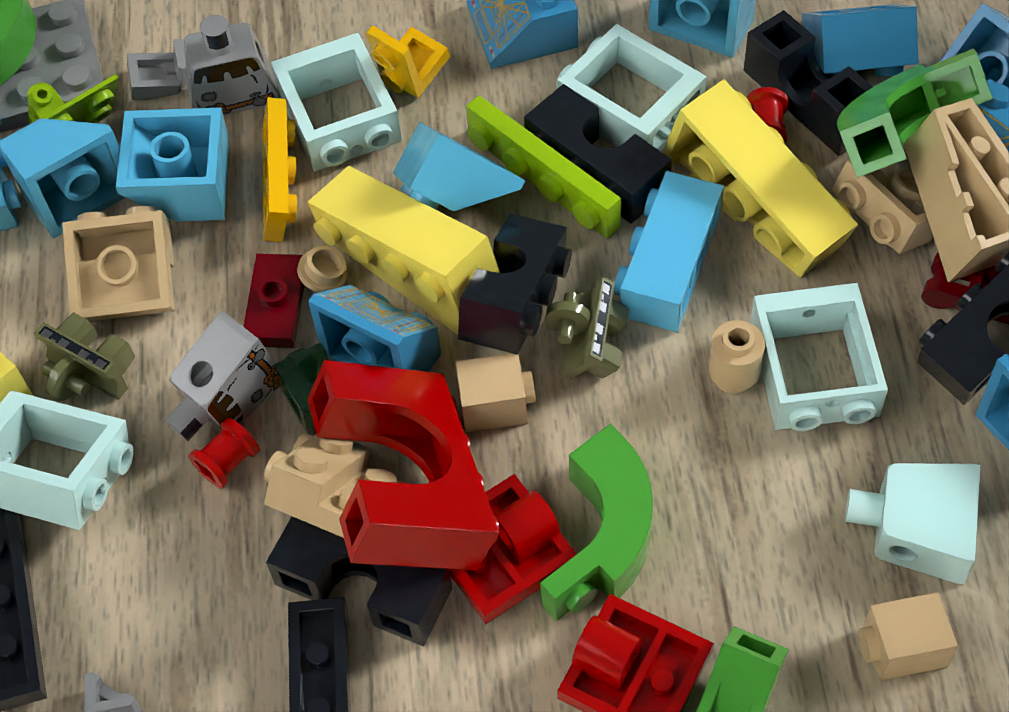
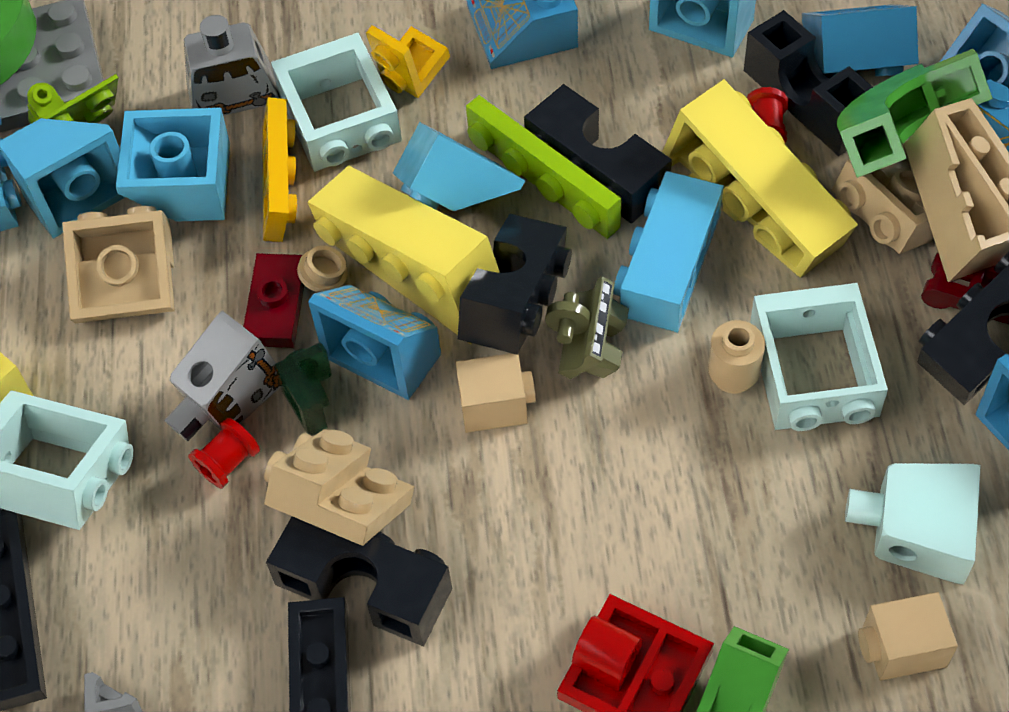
(75, 366): olive hips -> none
(157, 73): light grey slope -> none
(406, 523): red arch -> none
(524, 553): red plate -> none
(619, 488): bright green arch -> none
(623, 47): light aqua window -> none

